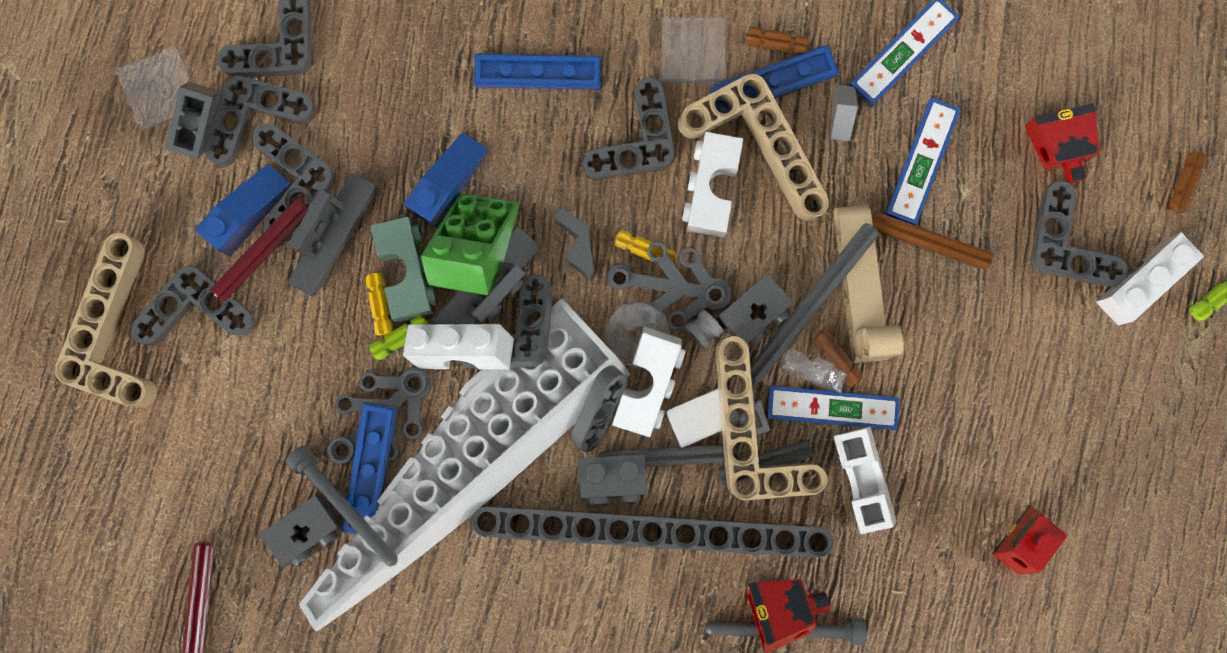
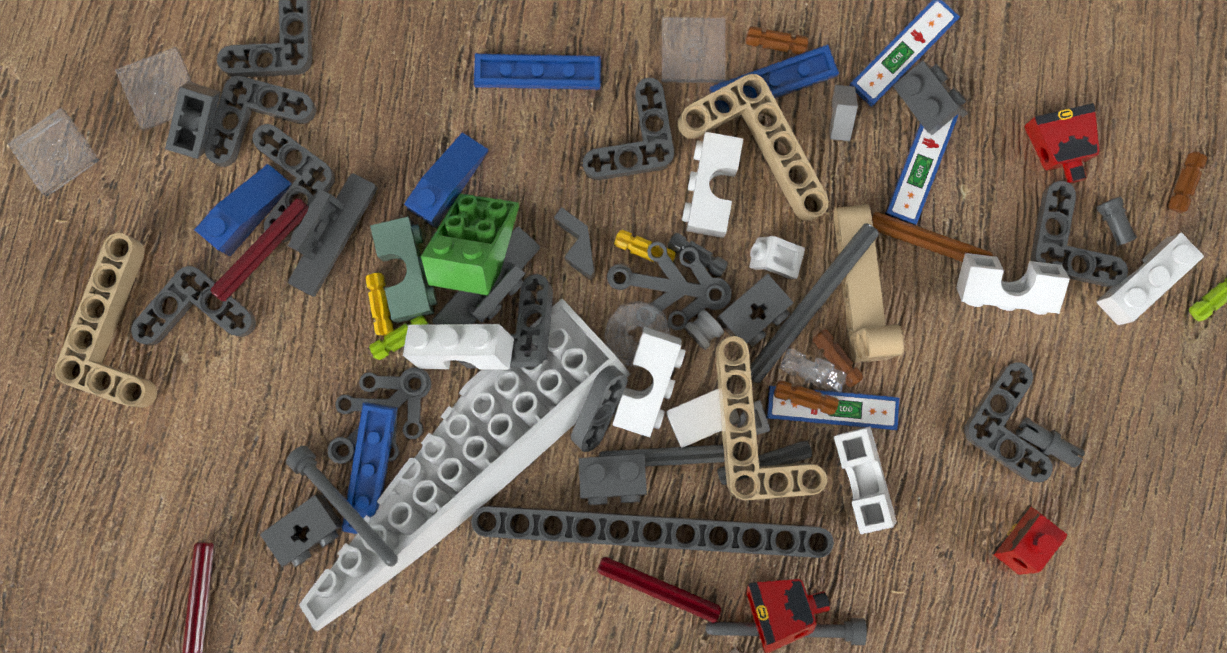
(53, 152): none -> clear plate
(659, 589): none -> dark red axle
(715, 265): none -> dark grey axle
(777, 256): none -> white bracket
(806, 397): none -> dark orange axle
(930, 96): none -> dark grey bracket
(998, 433): none -> dark grey beam
(1038, 291): none -> white arch
(1050, 442): none -> dark grey pin
(1117, 220): none -> dark grey pin

